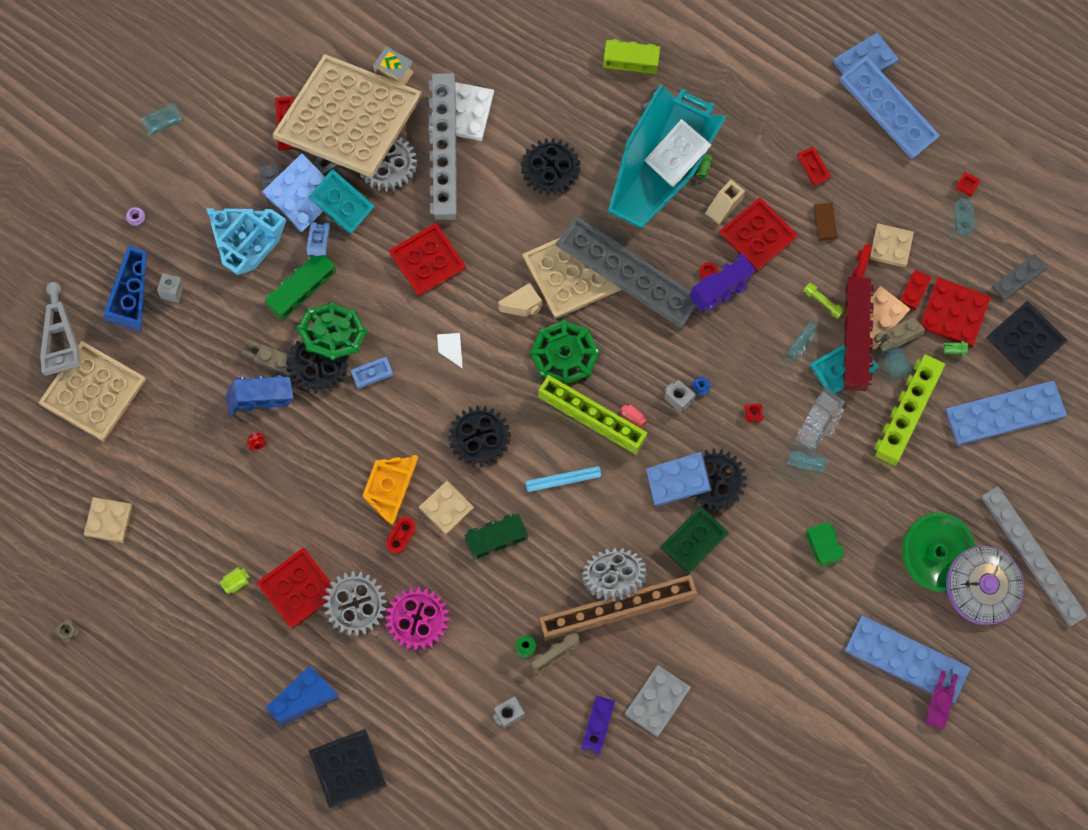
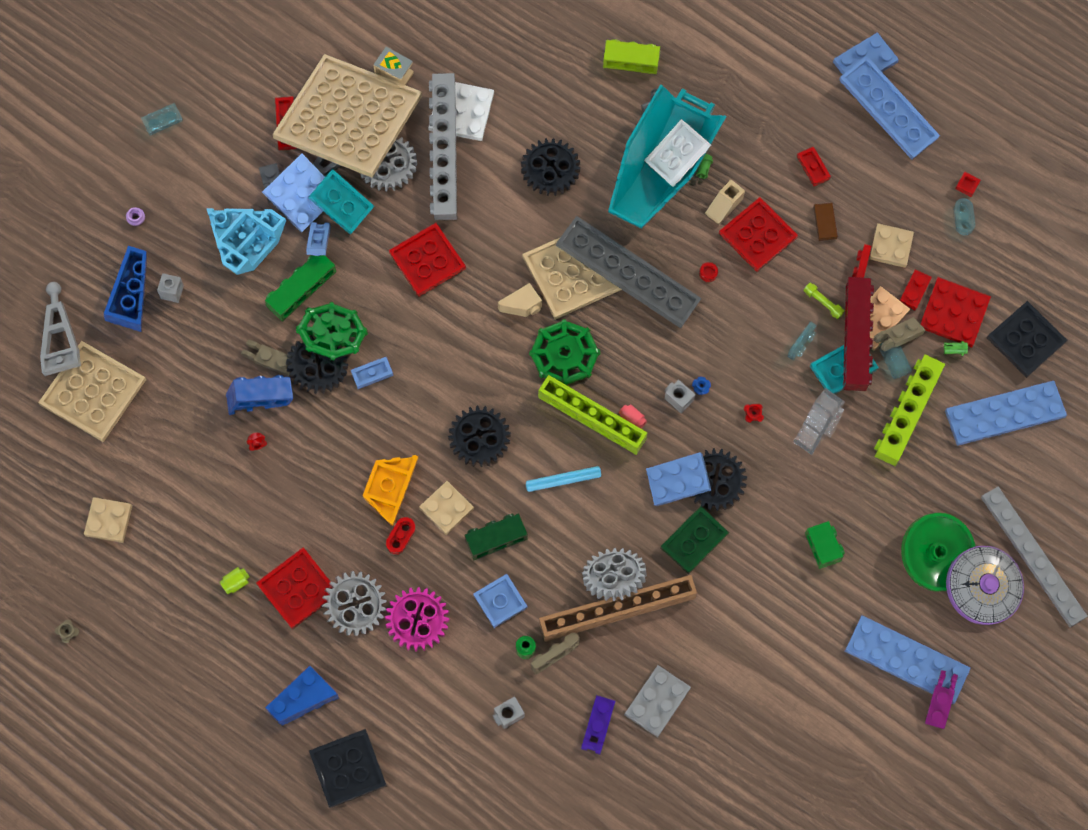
(450, 347): white sticker -> none
(500, 601): none -> medium blue plate
(722, 285): dark purple wedge -> none
(813, 462): clear light blue plate -> none
(1019, 277): dark grey plate -> none

